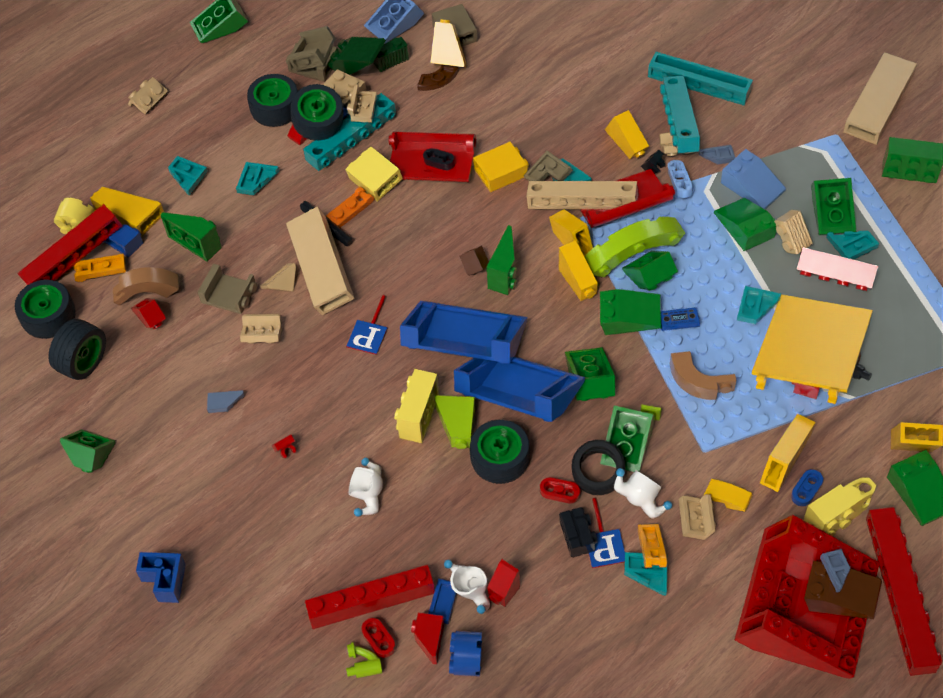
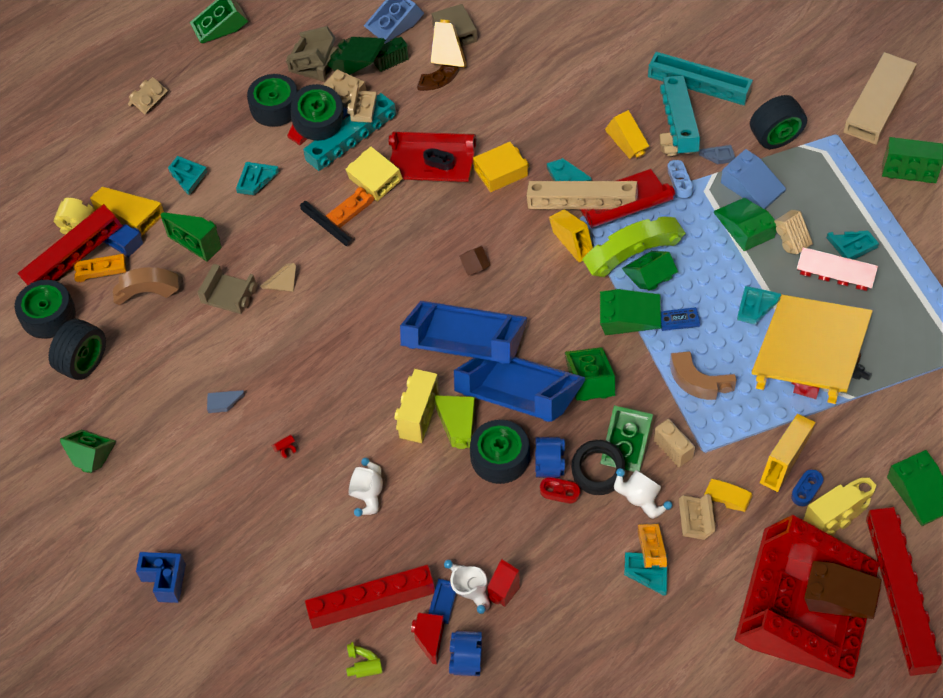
(149, 313): red slope -> none
(261, 328): tan bracket -> none
(320, 261): tan brick -> none
(368, 336): blue piece -> none
(379, 638): red plate -> none
(501, 267): green slope -> none
(548, 165): dark tan tile -> none
(548, 457): none -> blue brick
(577, 271): yellow slope -> none
(577, 532): black brick -> none
(609, 547): blue piece -> none
(654, 160): black tile -> none
(656, 411): lime slope -> none
(674, 443): none -> tan brick
(778, 122): none -> black wheel
(833, 206): green slope -> none
(836, 567): sand blue tile -> none
(916, 437): yellow brick -> none

